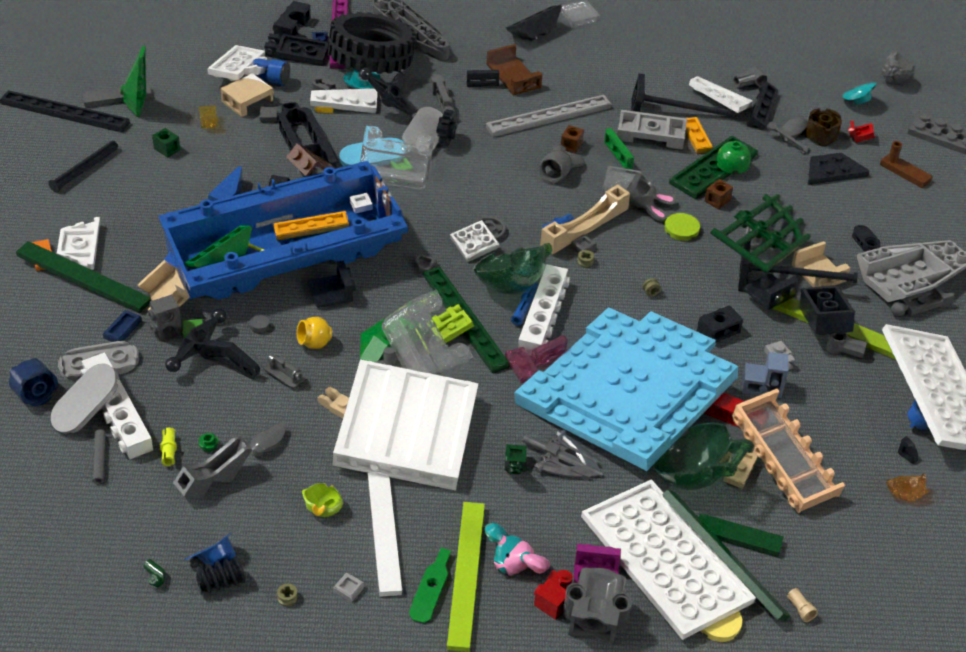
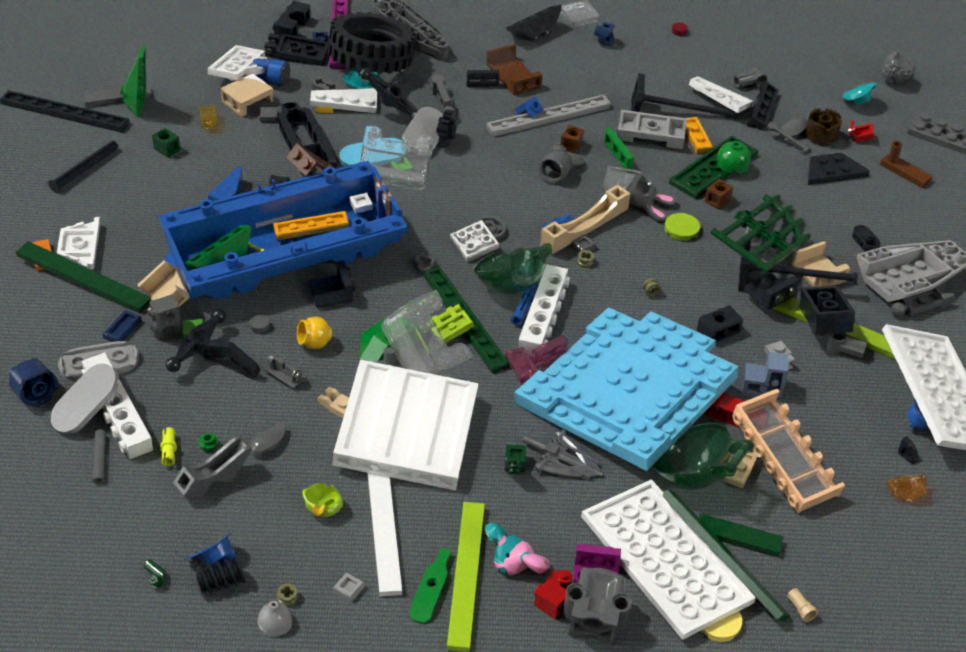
(274, 619): none -> light grey helmet
(531, 107): none -> blue bracket
(605, 33): none -> dark blue piece
(679, 29): none -> dark red tile

